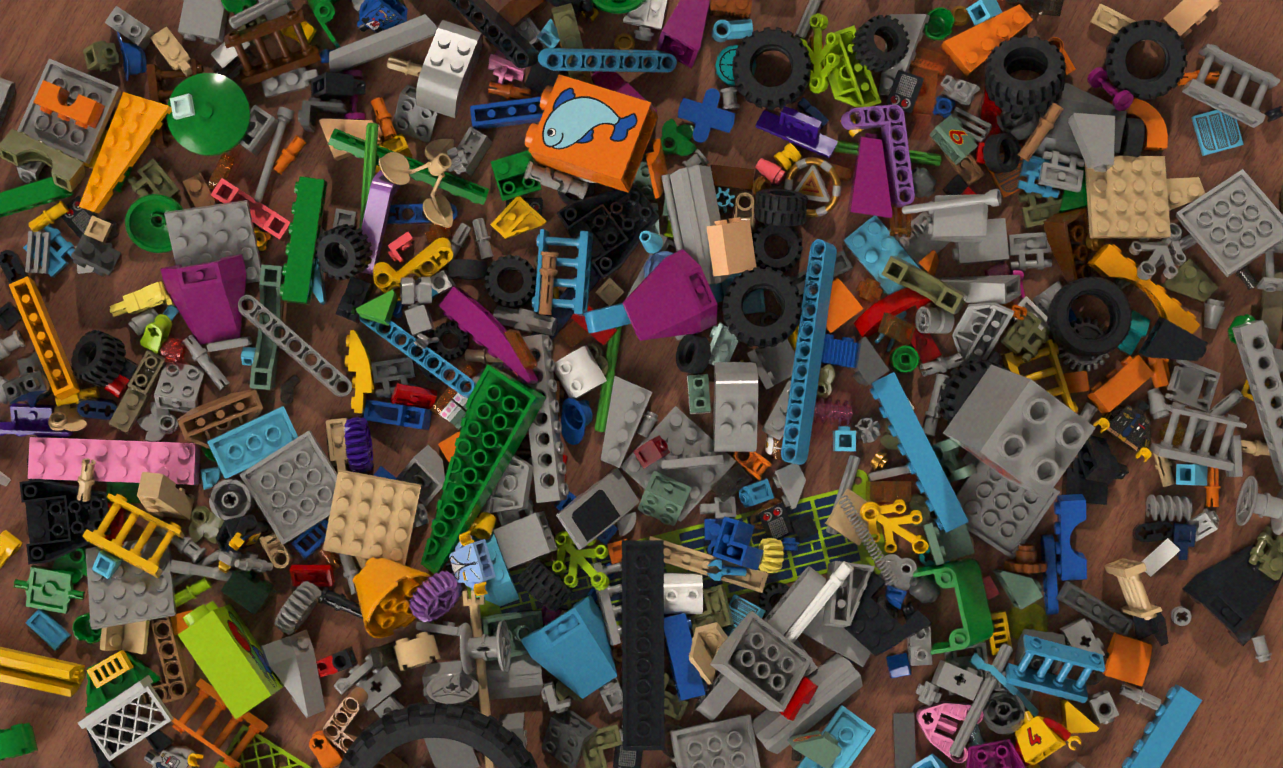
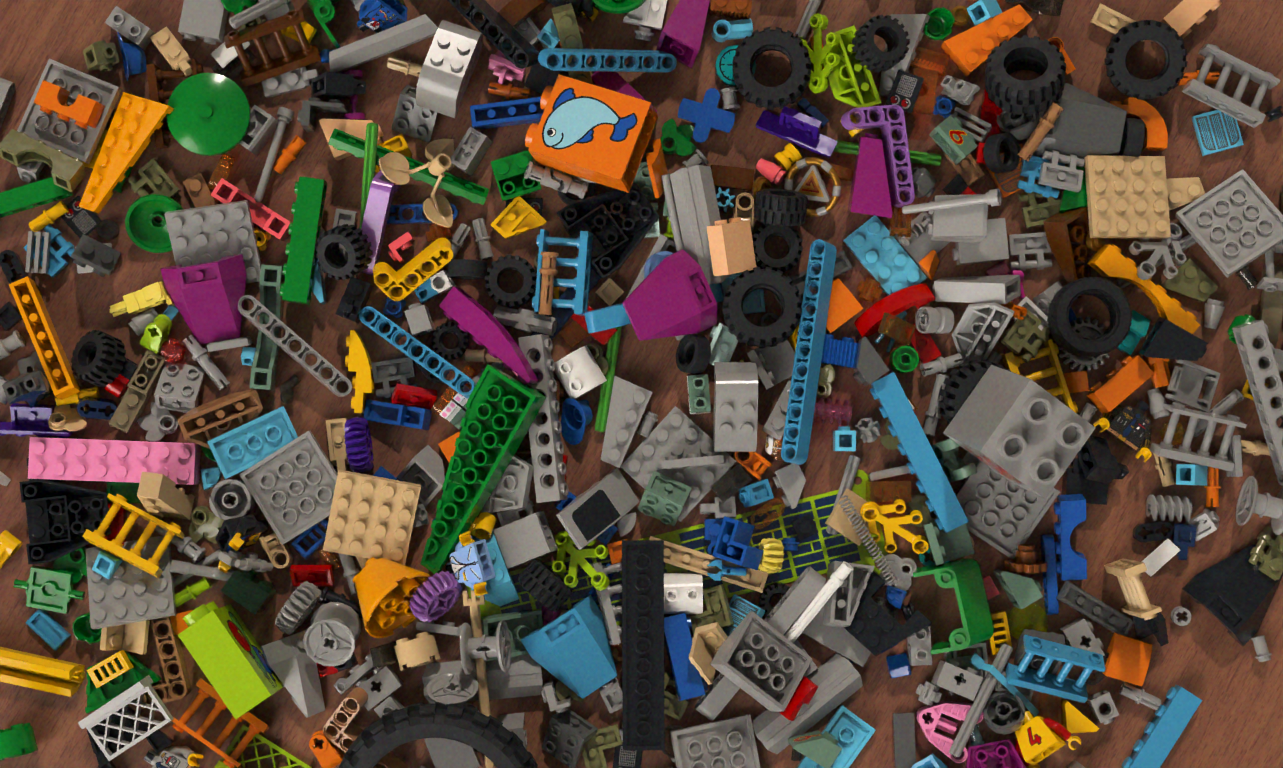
(86, 479): tan pin -> none
(98, 229): tan plate -> none
(182, 106): light aqua tile -> none
(332, 634): none -> light grey piece
(380, 308): bright green slope -> none
(383, 118): orange pin -> none
(416, 290): light grey wheel -> none
(423, 340): light grey hand -> none
(458, 159): light grey gear -> none
(521, 349): clear orange tile -> none
(624, 42): pearl gold plate -> none
(651, 242): medium azure cone -> none
(651, 451): dark red bracket -> none
(776, 522): black sticker -> none
(879, 461): pearl gold plate -> none
(924, 588): dark grey head -> none
(925, 284): olive arch -> none
(1095, 139): light grey slope -> none
(1098, 78): magenta wheel -> none

